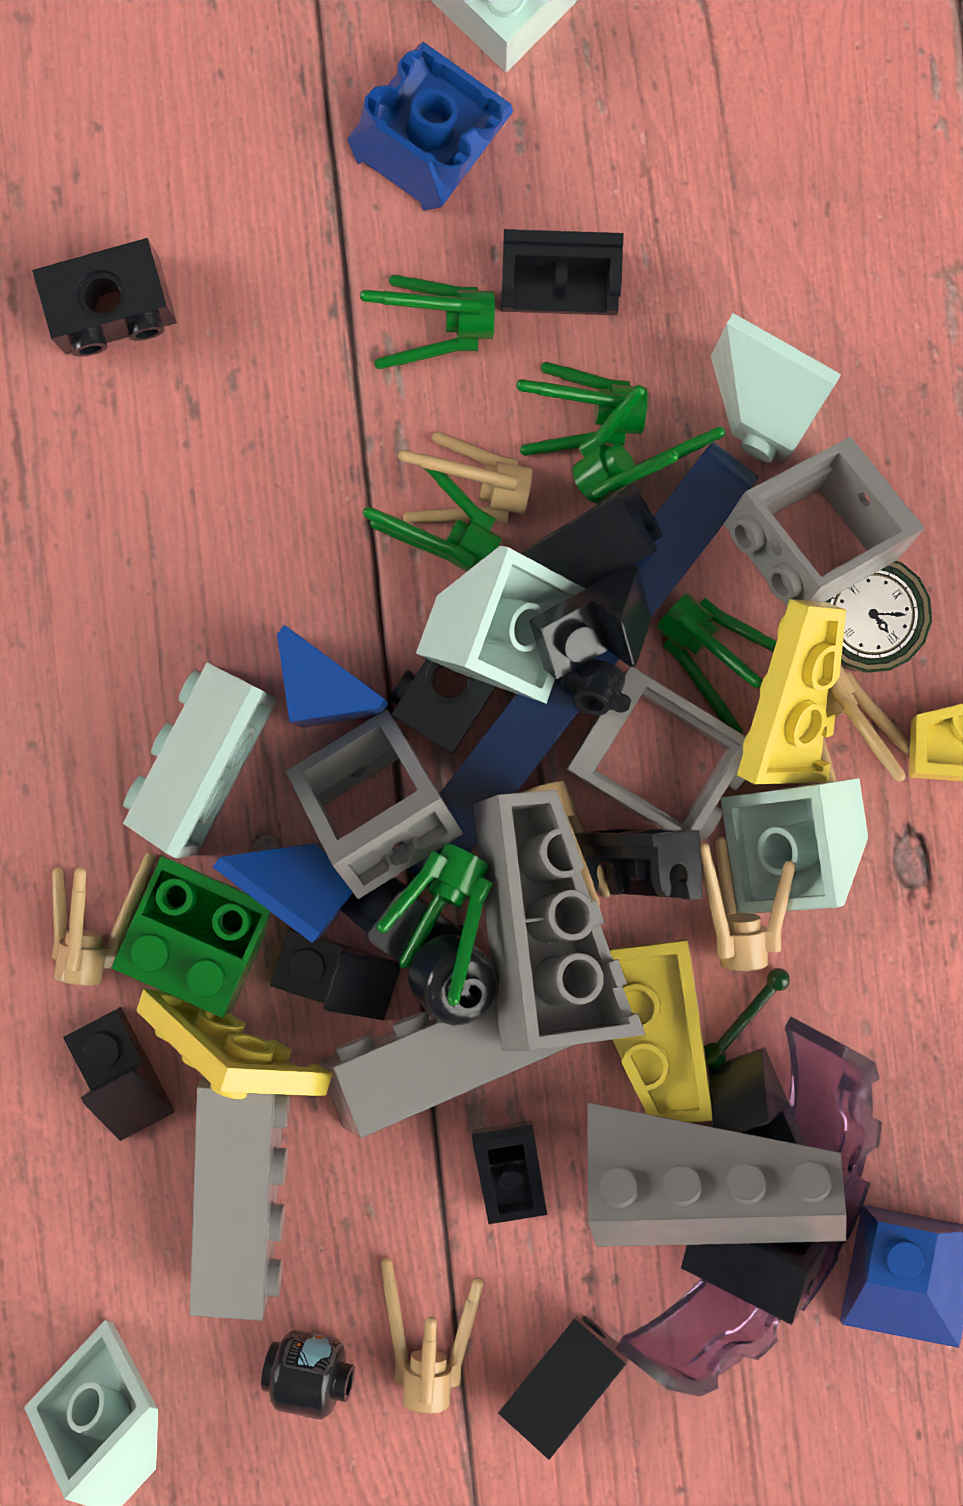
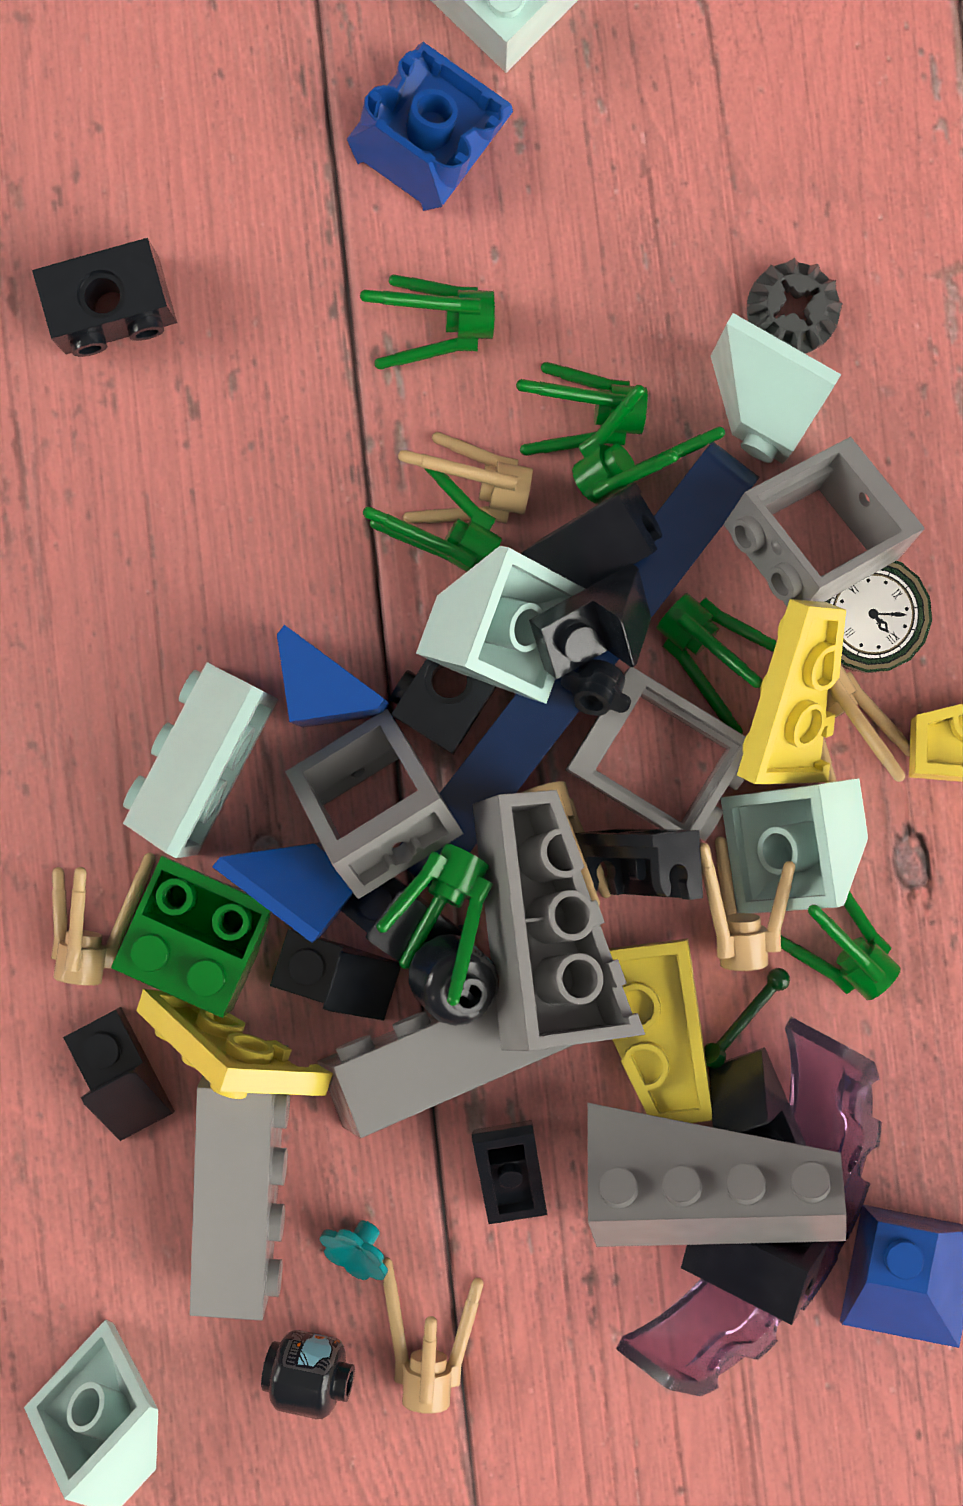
(356, 1251): none -> teal plant
(561, 272): black hinge -> none
(564, 1385): black hinge -> none
(800, 280): none -> dark grey gear
(862, 962): none -> green plant

